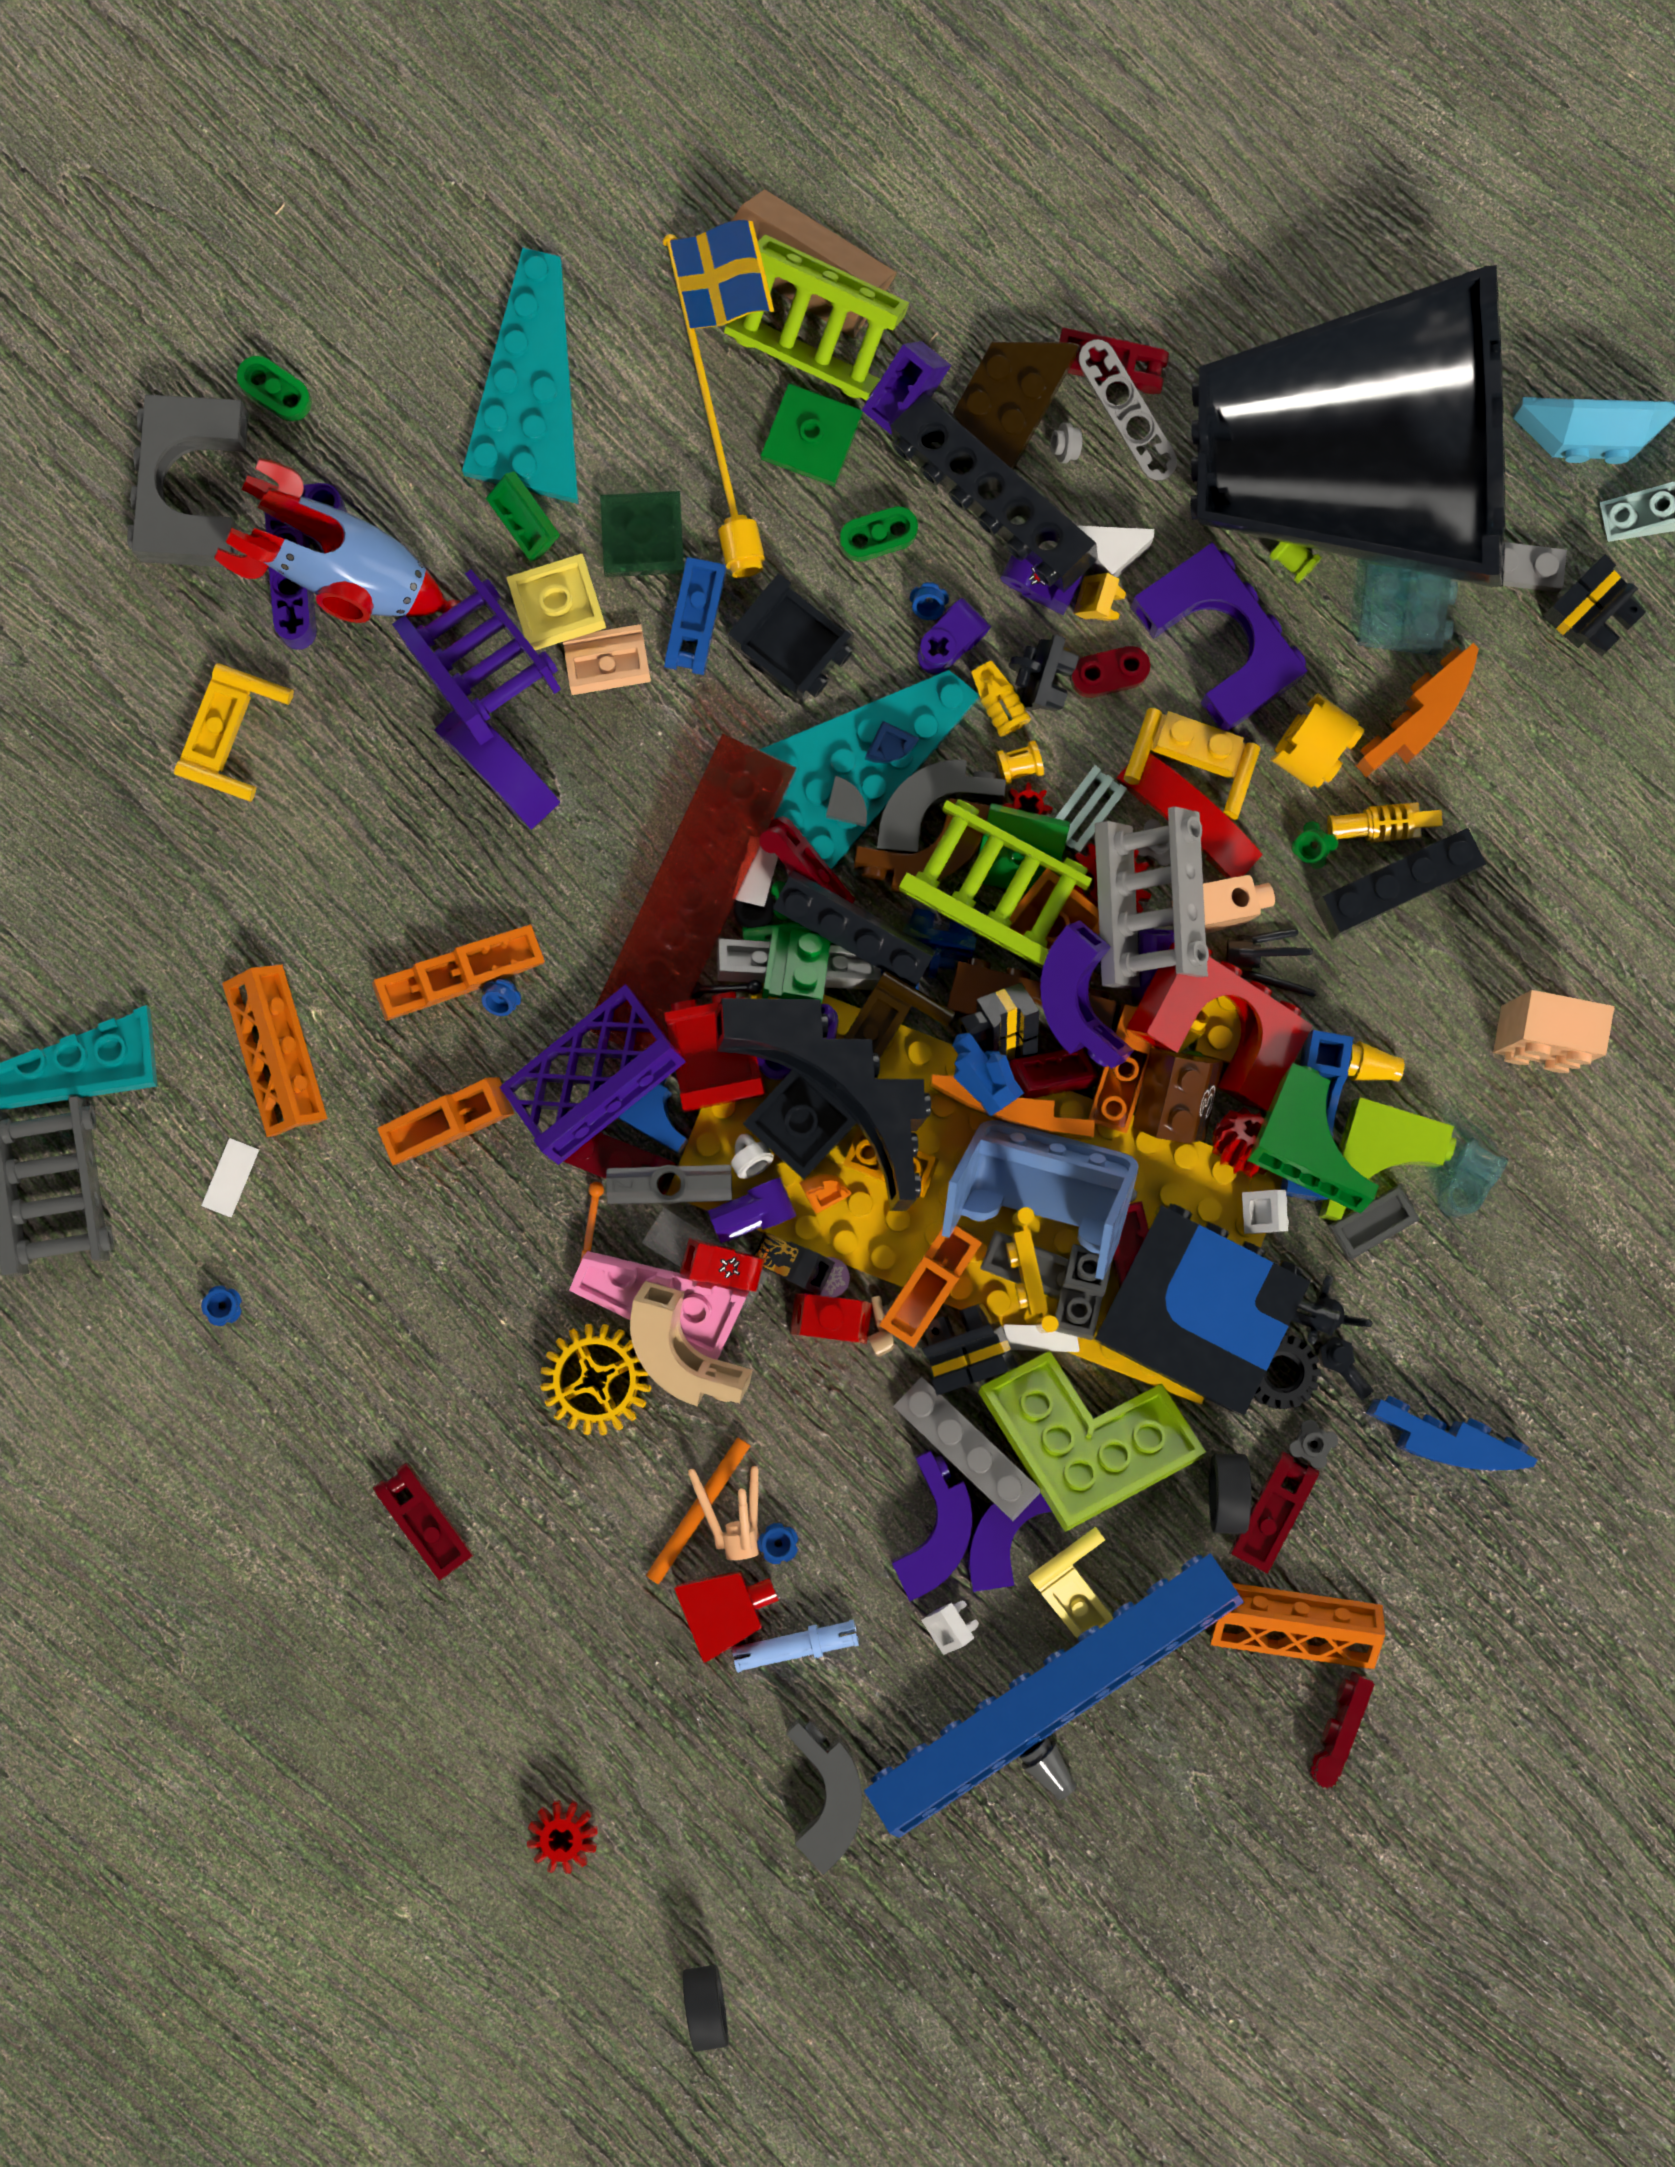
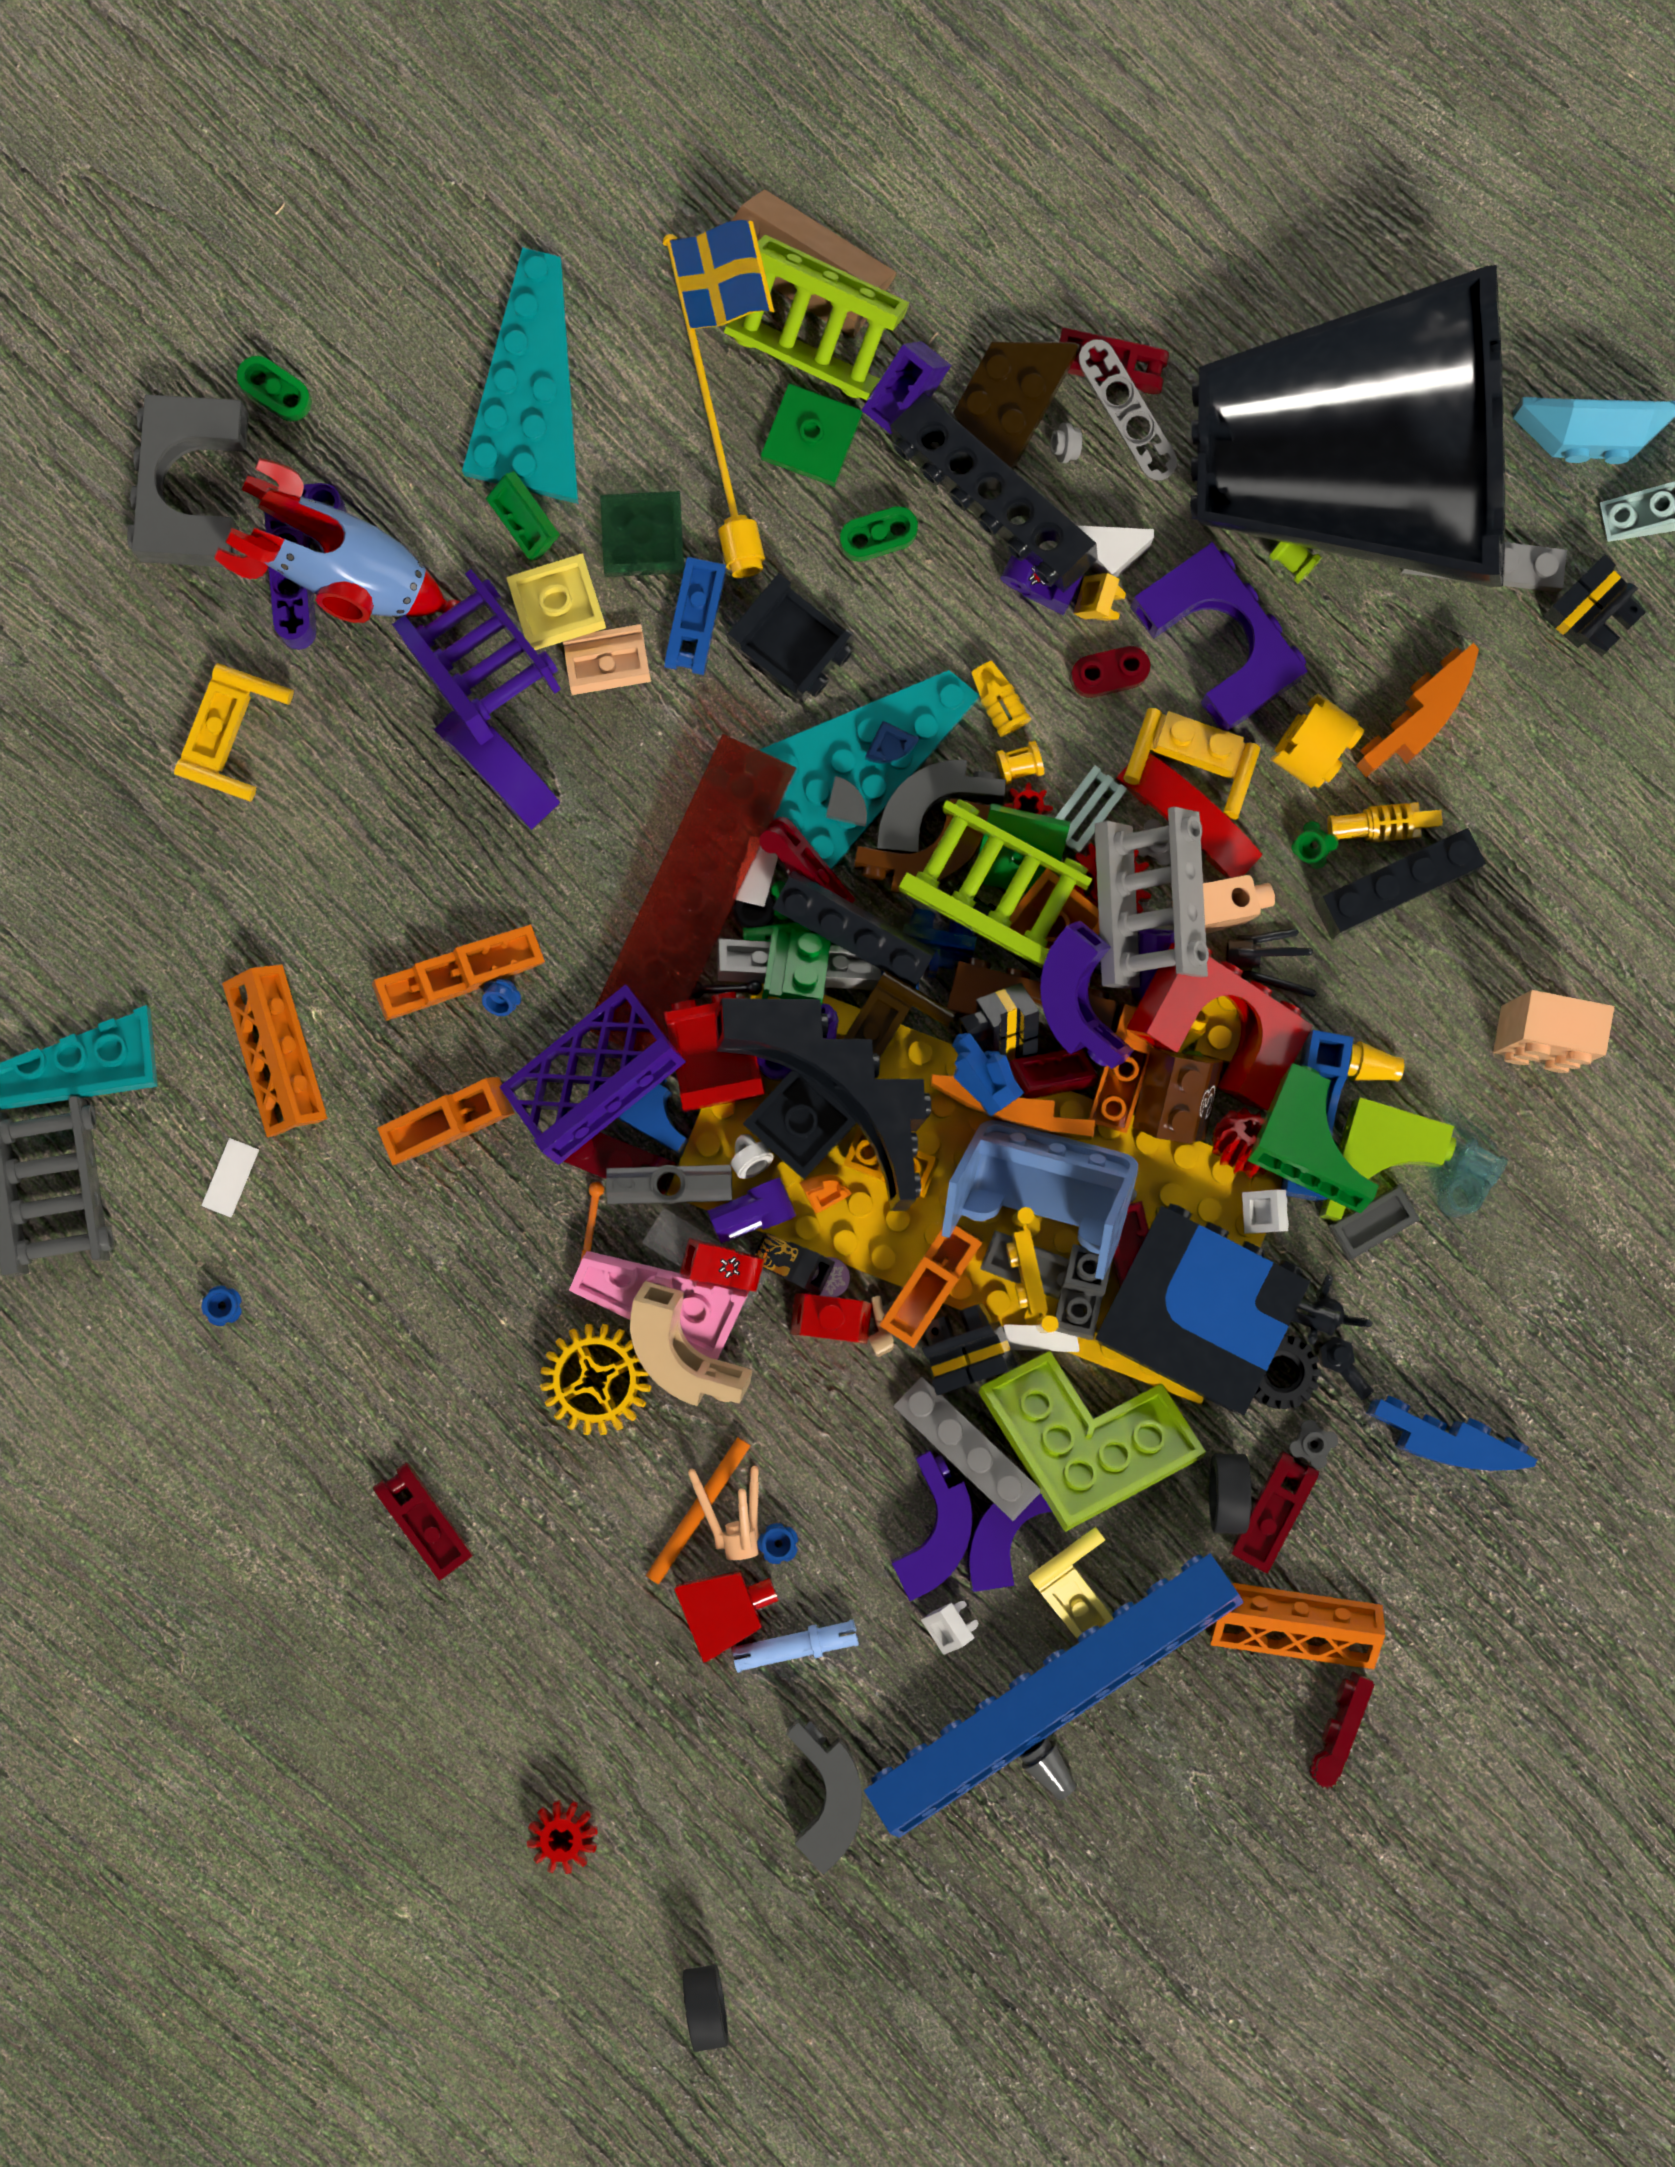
(929, 608): blue plate -> none
(955, 633): dark purple piece -> none
(1038, 670): black hips -> none
(1406, 610): clear light blue plate -> none

